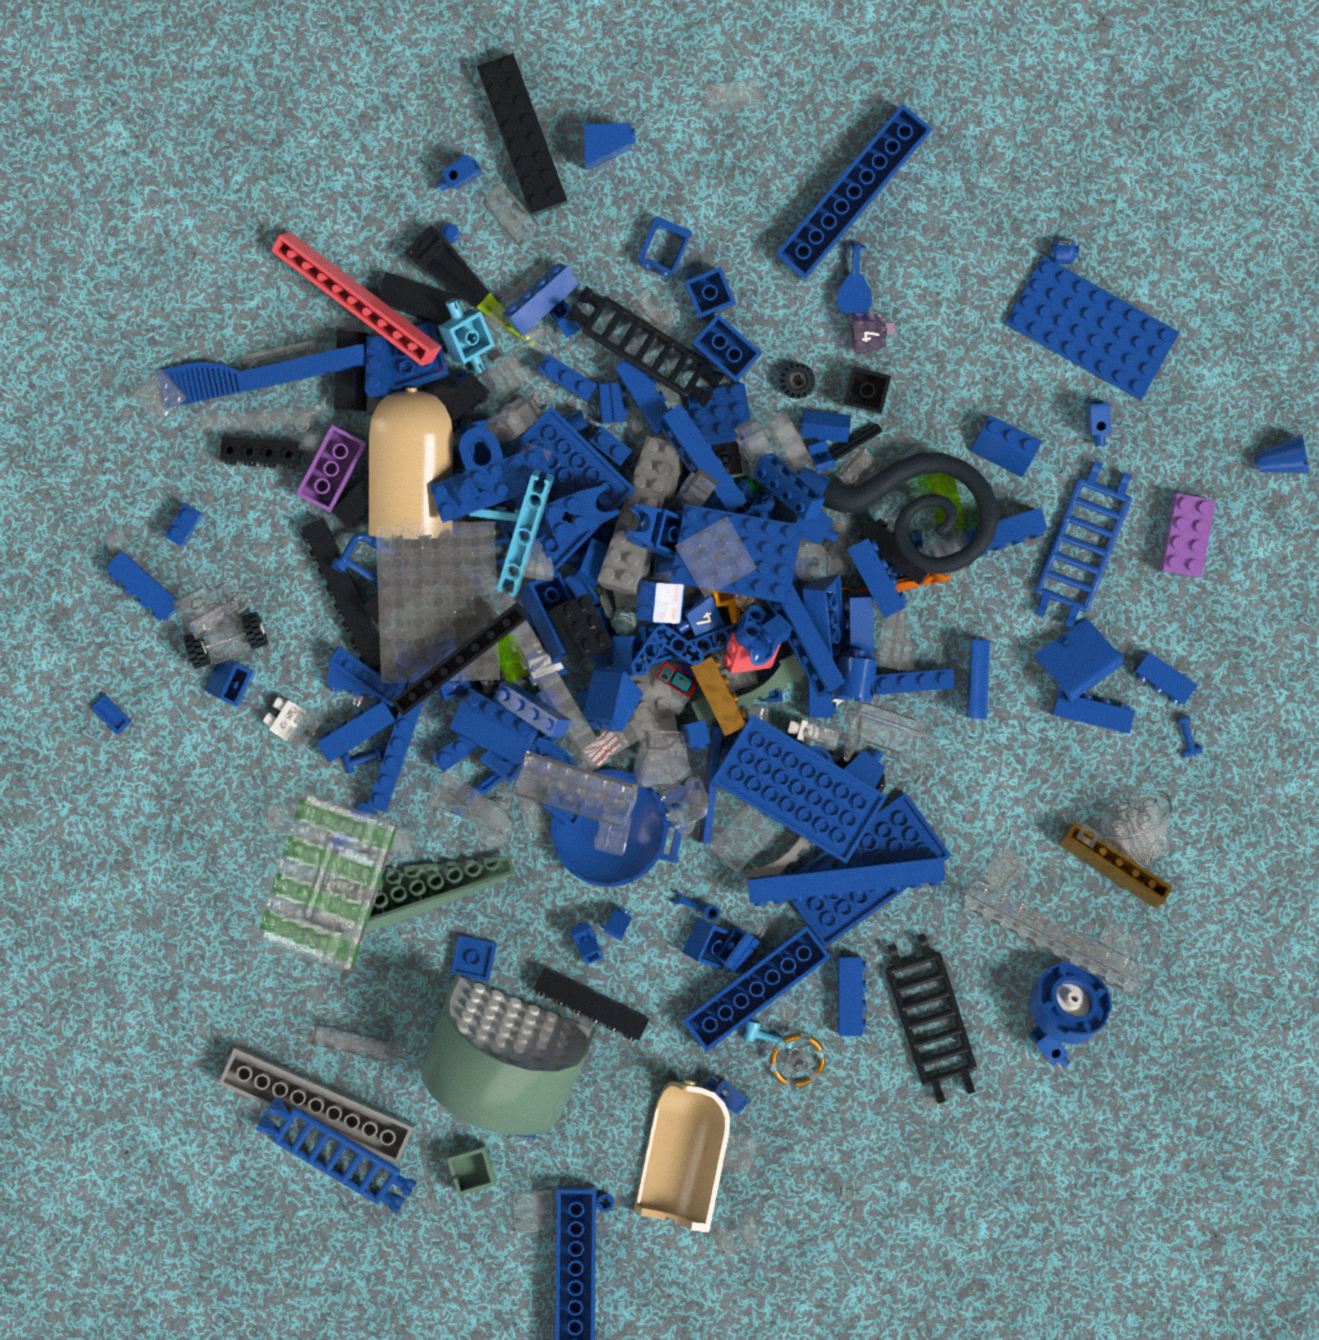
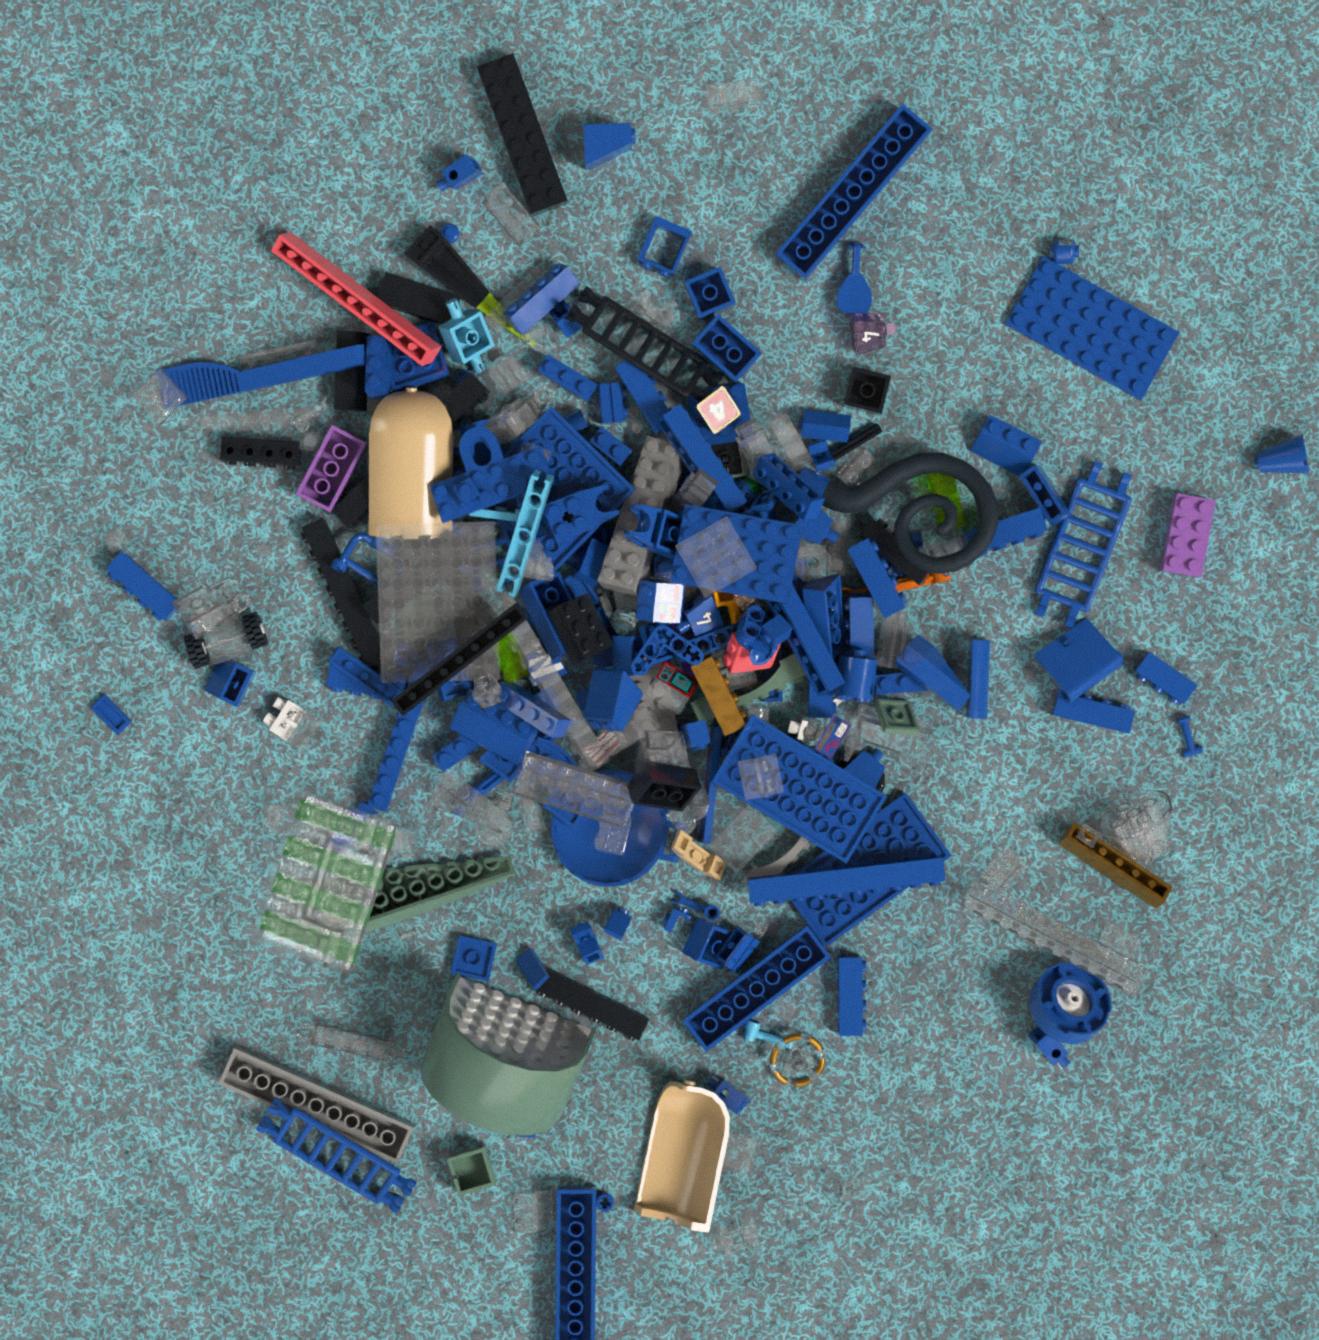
(183, 525): blue brick -> none
(349, 763): blue piece -> none
(357, 731): blue brick -> none
(359, 700): clear hand -> none
(486, 691): none -> clear brick
(532, 968): none -> blue tile
(664, 786): none -> black brick
(670, 919): none -> blue bracket
(697, 856): none -> tan slope
(718, 410): none -> sticker
(760, 777): none -> clear bracket
(790, 388): black bush -> none
(832, 736): none -> tile
(896, 716): none -> sand green tile
(909, 1025): black bar -> none
(928, 668): none -> blue wedge
(1045, 494): none -> blue brick
(1098, 412): blue torso -> none

